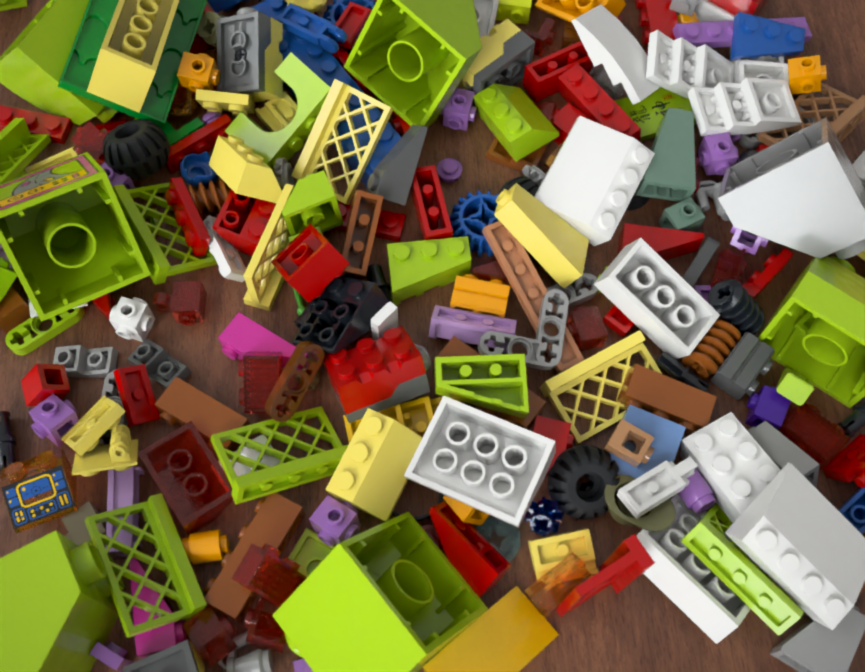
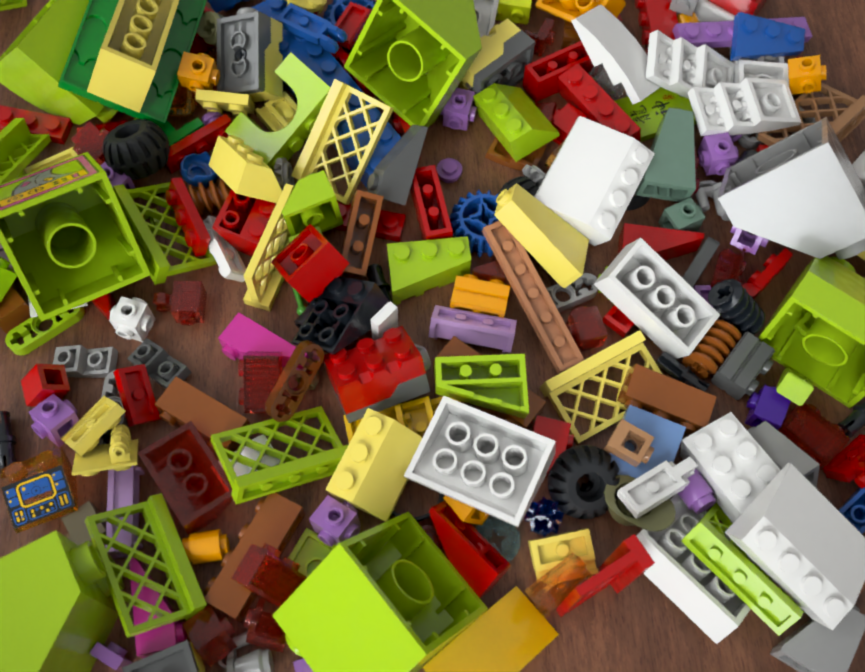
(535, 346): light grey beam -> none

